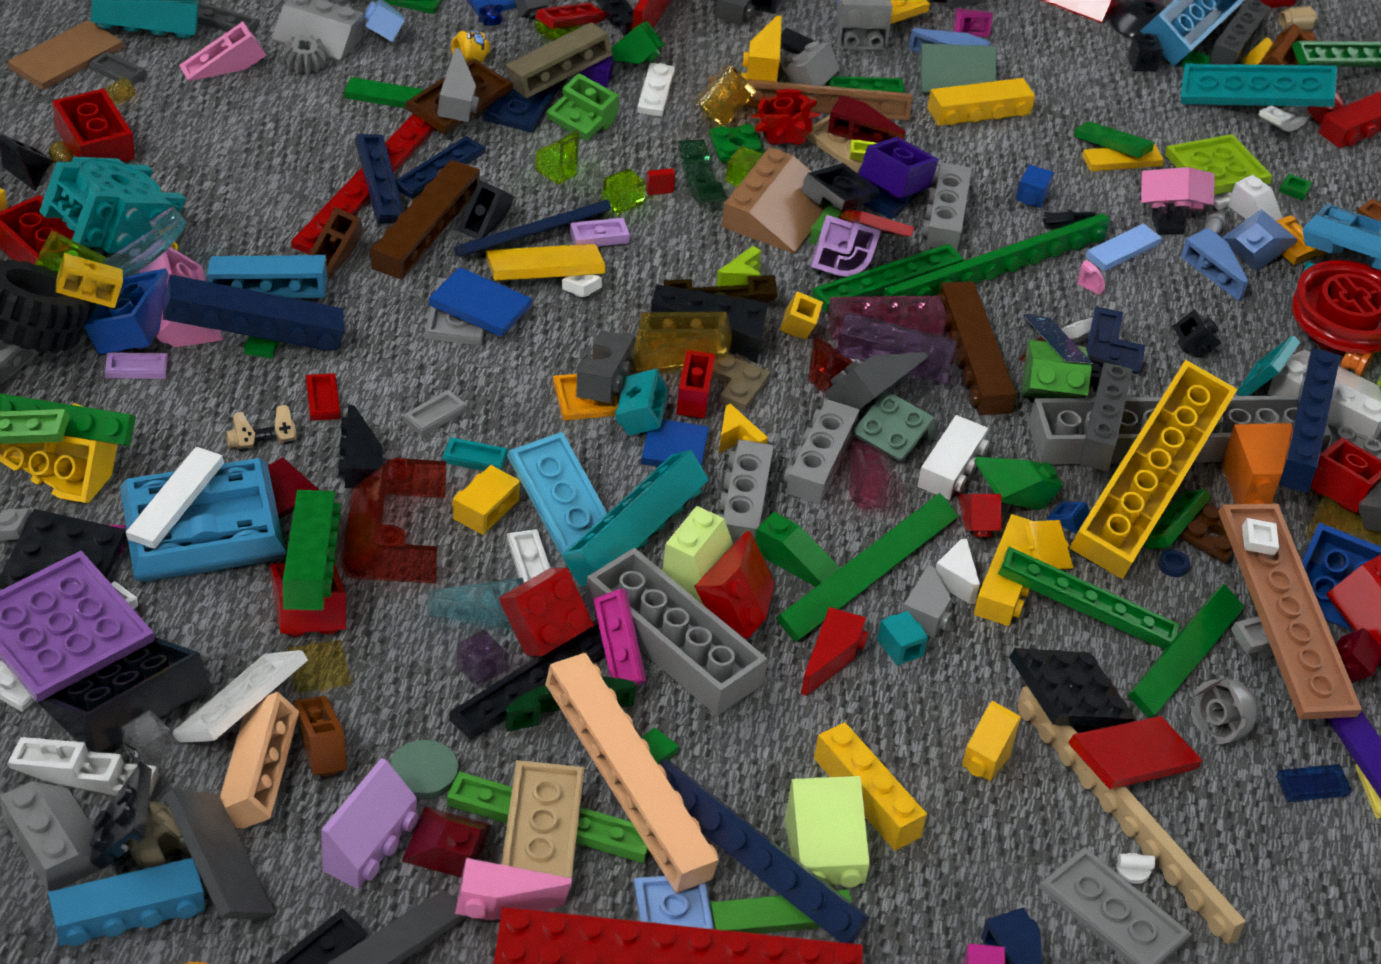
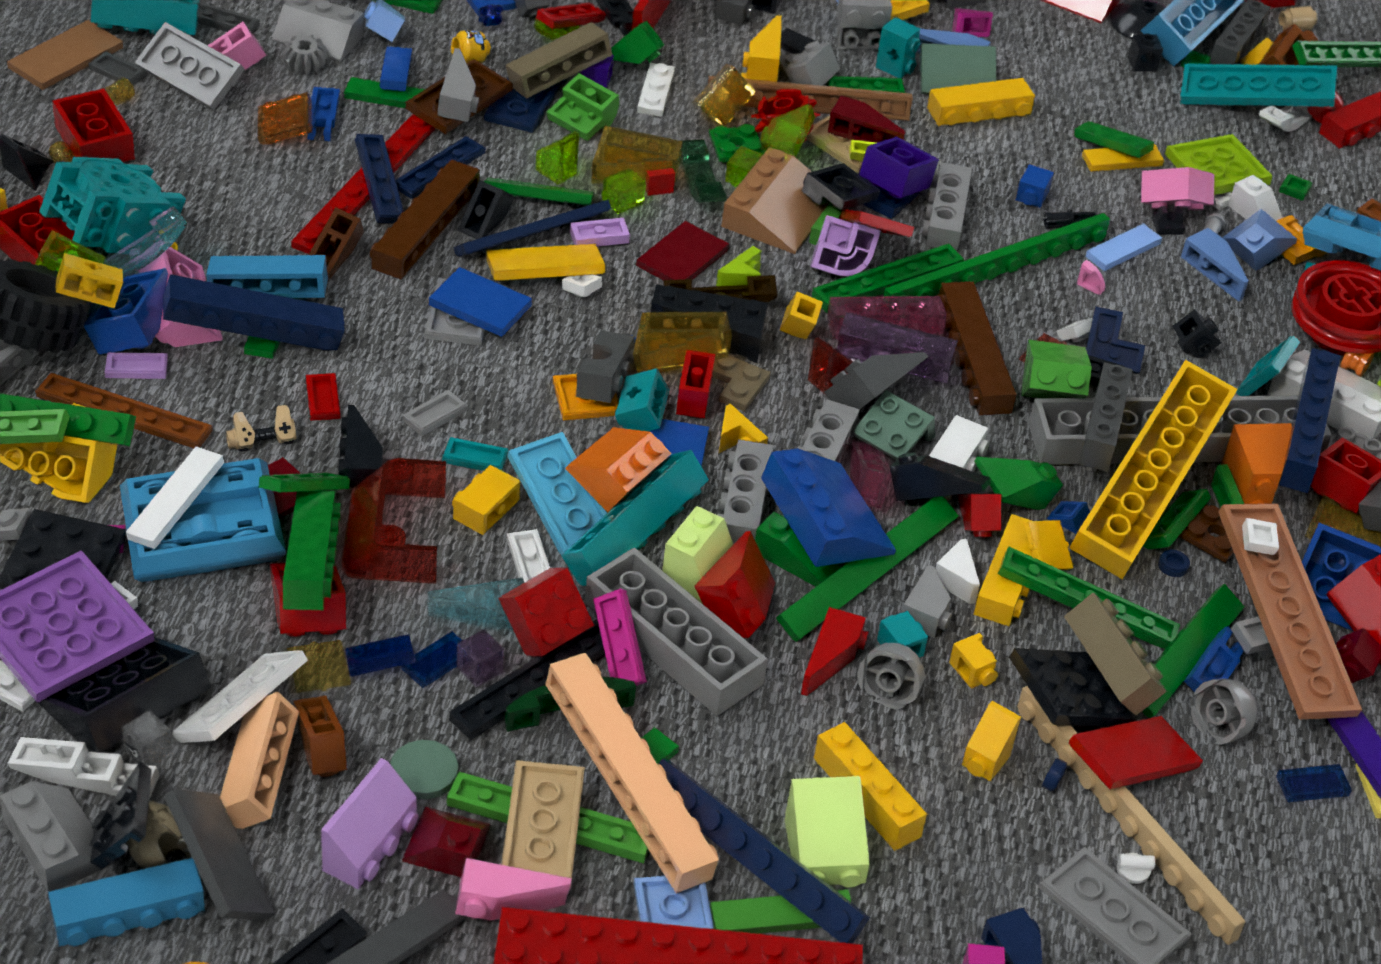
(148, 417): none -> dark orange tile
(189, 66): none -> light grey plate
(285, 118): none -> clear orange plate
(304, 482): none -> green tile
(324, 110): none -> blue hinge
(380, 655): none -> clear blue tile
(395, 68): none -> blue tile
(434, 660): none -> clear blue tile
(543, 191): none -> green tile
(617, 464): none -> orange slope
(641, 152): none -> clear yellow wedge
(682, 253): none -> dark red tile
(788, 130): none -> clear neon green slope
(824, 508): none -> blue slope
(892, 668): none -> light grey cylinder
(898, 48): none -> teal brick
(930, 477): none -> black slope
(974, 661): none -> yellow brick
(1055, 774): none -> dark blue tile
(1057, 339): dark blue sticker -> none
(1115, 653): none -> dark tan brick
(1216, 661): none -> blue hinge
(1225, 486): none -> green tile

